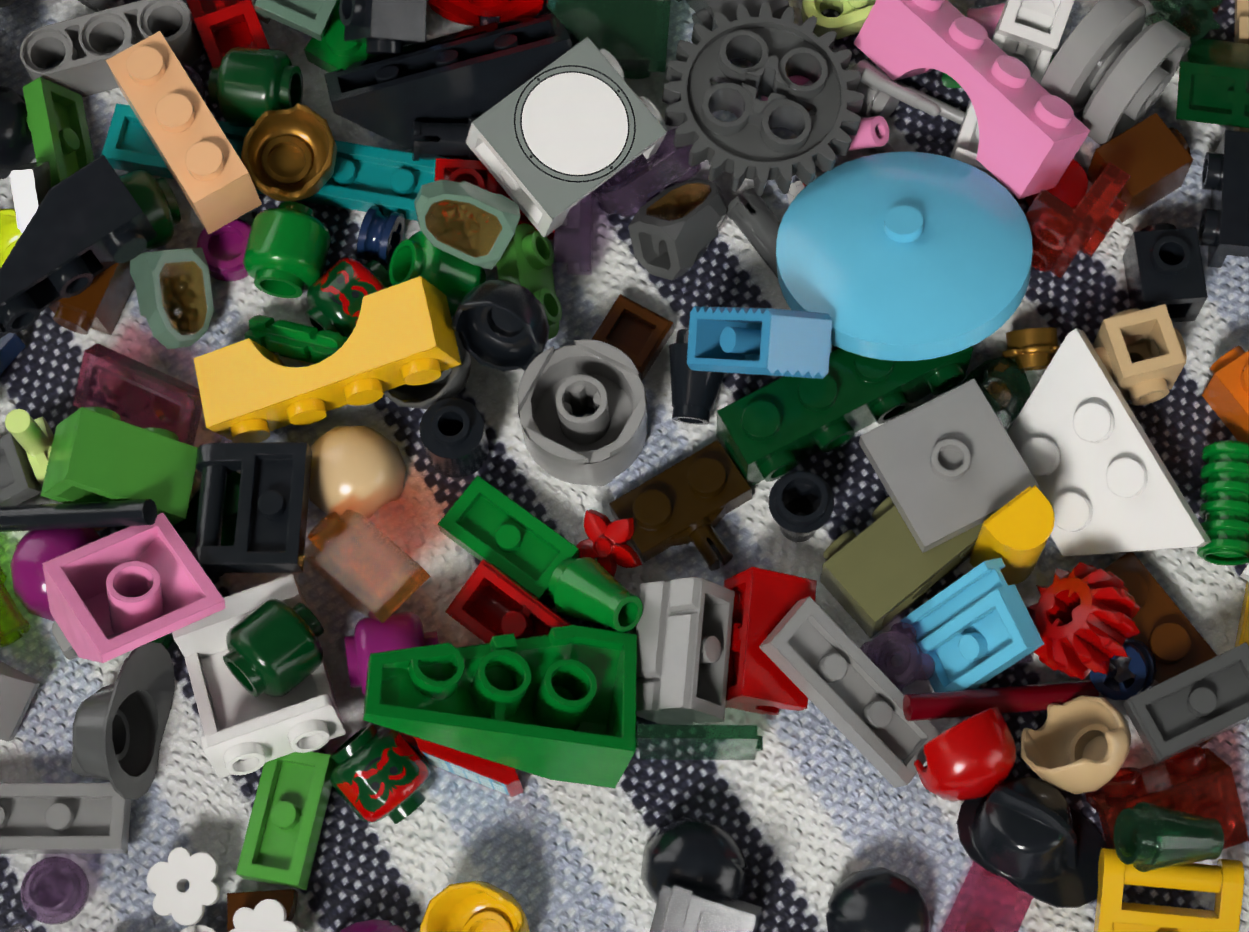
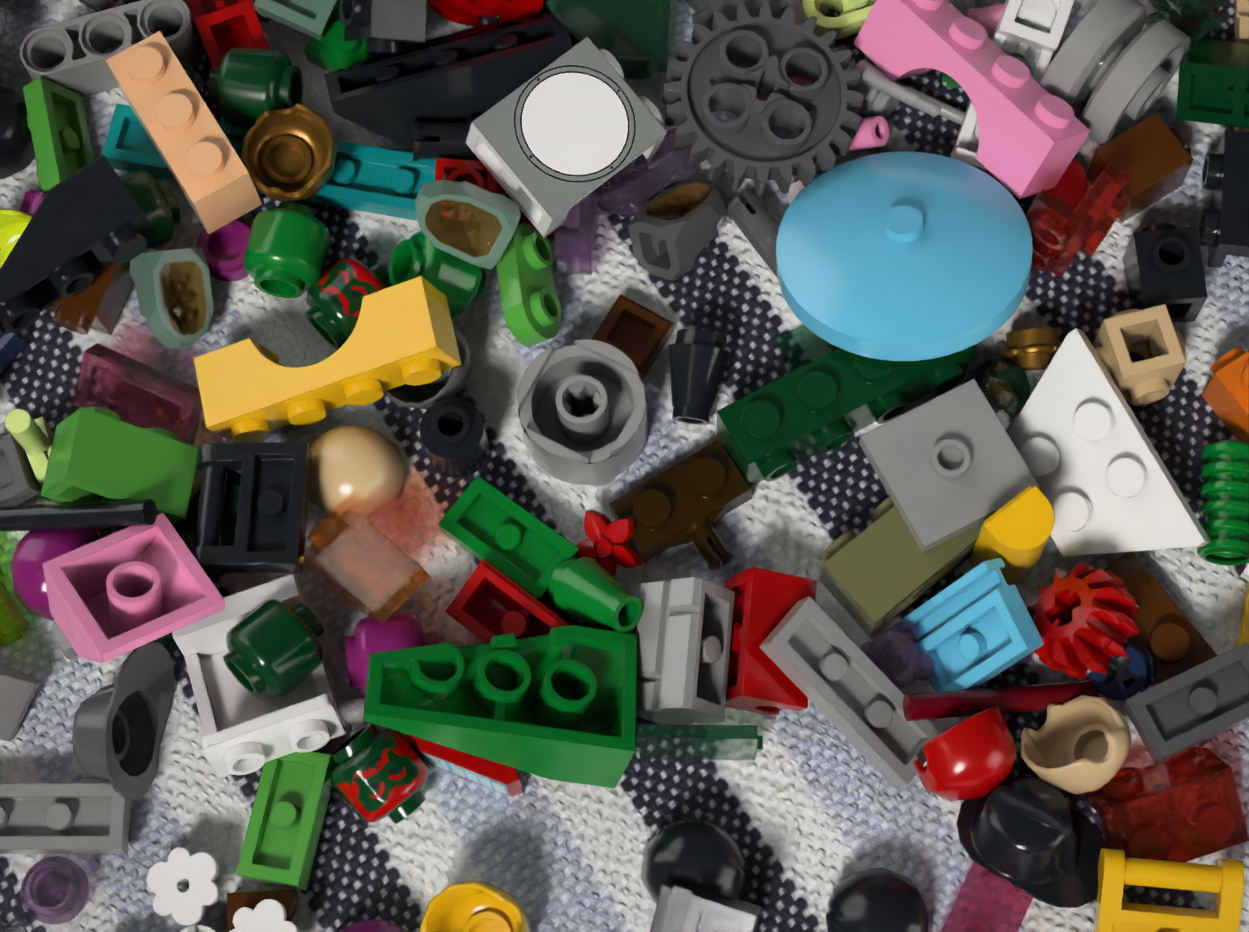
(29, 187): tile -> none
(294, 339): green axle -> none
(380, 235): dark blue bush -> none
(502, 325): black hair -> none
(759, 341): dark azure brick -> none
(801, 493): black cone -> none
(1164, 837): clear green cone -> none

